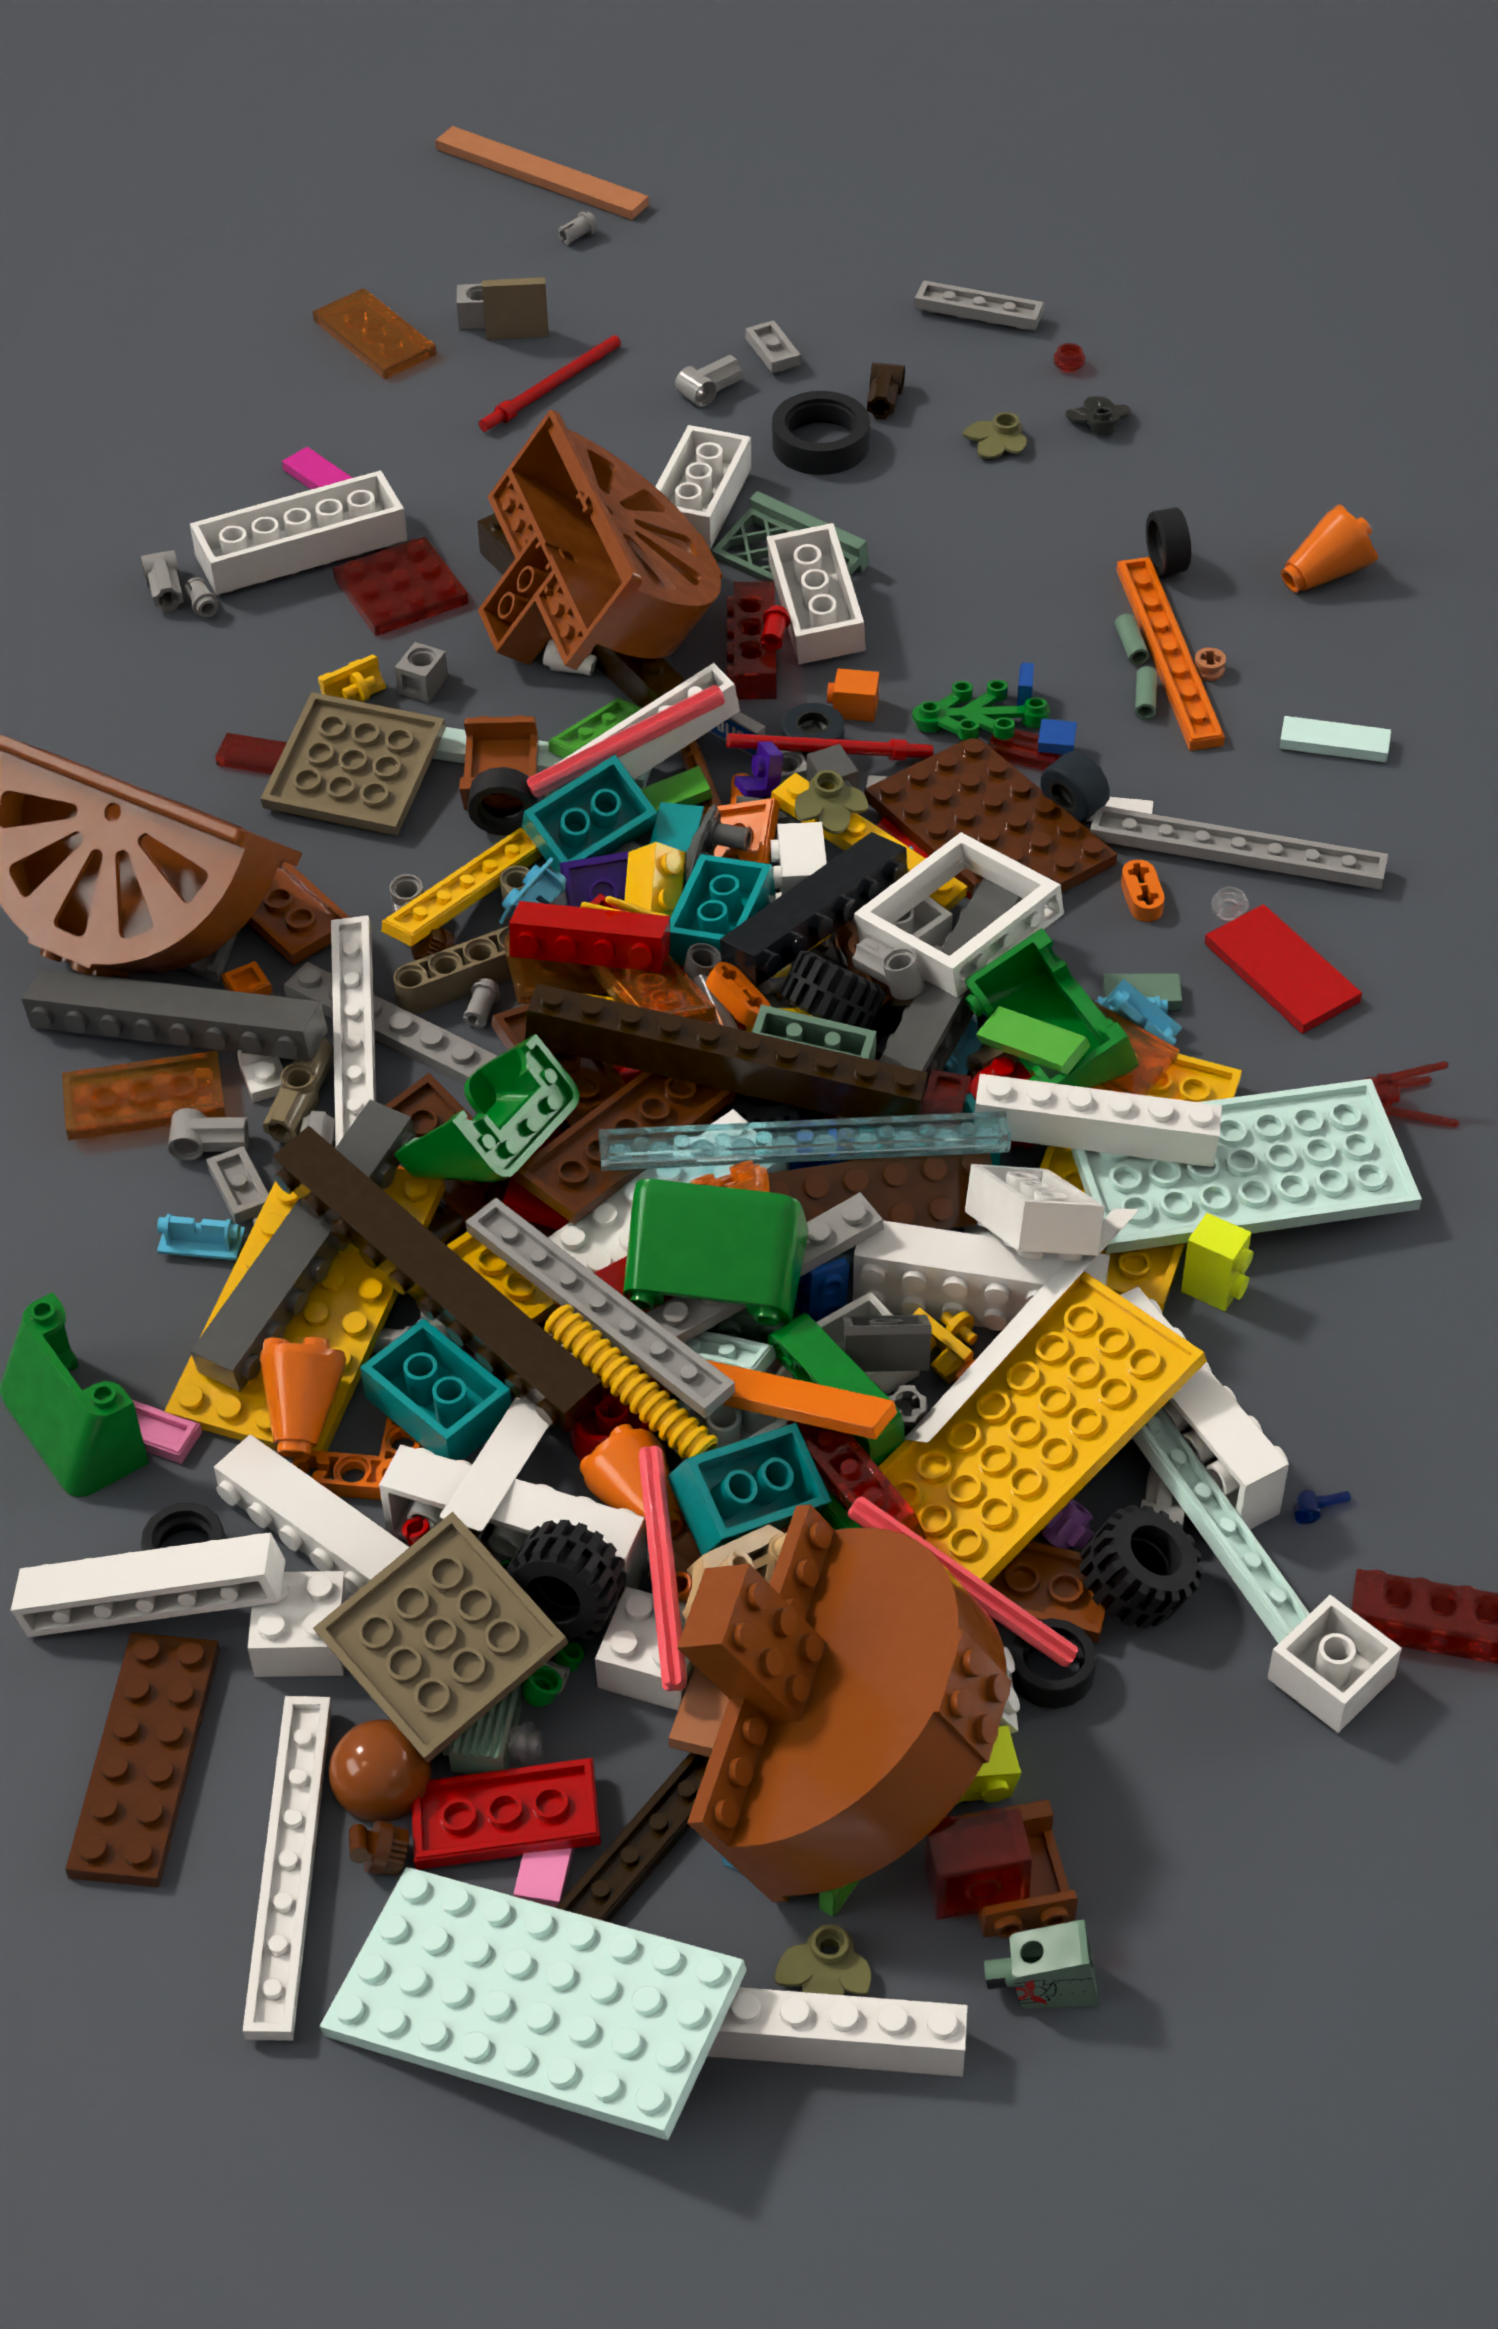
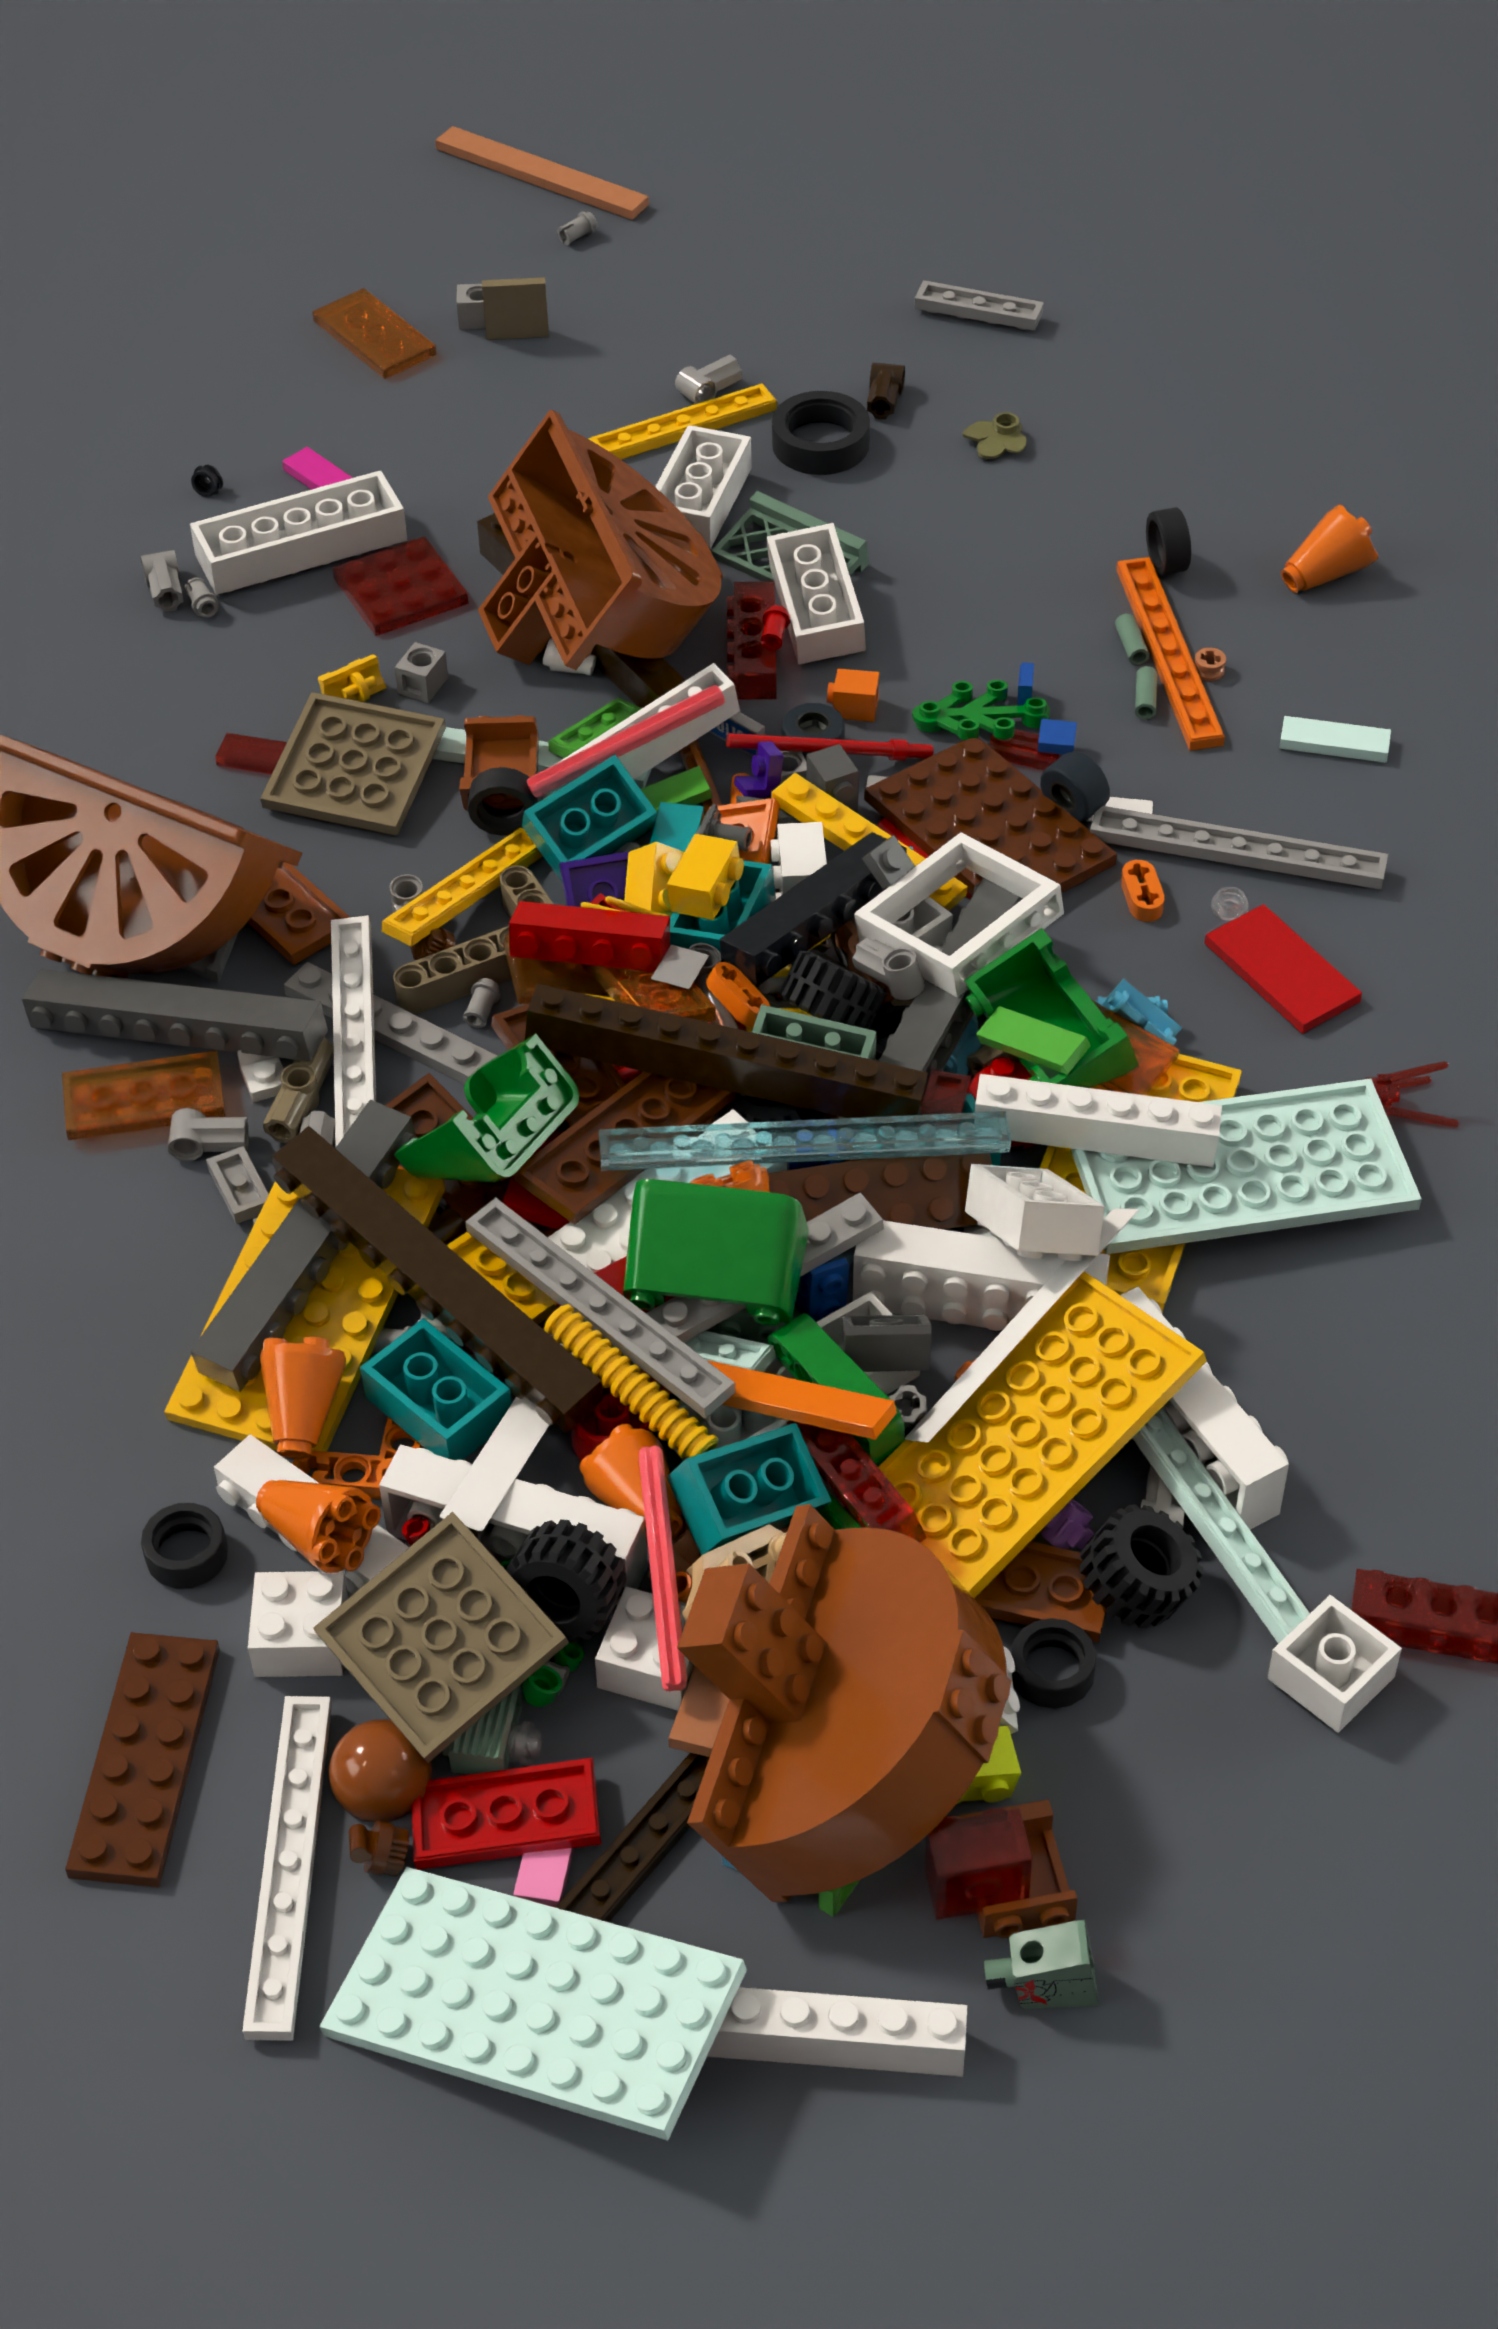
(79, 1434): green windscreen -> none
(149, 1585): white brick -> none
(166, 1433): bright pink tile -> none
(202, 484): none -> black plate
(206, 1239): medium azure hinge -> none
(247, 979): orange tile -> none
(321, 1521): none -> orange cone
(508, 409): red bar -> none
(539, 884): medium azure hinge -> none
(671, 426): none -> yellow tile
(680, 966): none -> light grey sticker
(704, 876): none -> yellow brick
(773, 346): light grey plate -> none
(825, 1973): olive plate -> none
(830, 802): olive plate -> none
(888, 862): none -> dark grey plate
(949, 1341): yellow hips -> none
(995, 1603): coral axle -> none
(1069, 357): clear red plate -> none
(1099, 414): pearl dark grey plate -> none
(1150, 985): sand green tile -> none
(1217, 1262): neon yellow brick -> none
(1309, 1506): clear blue hand -> none

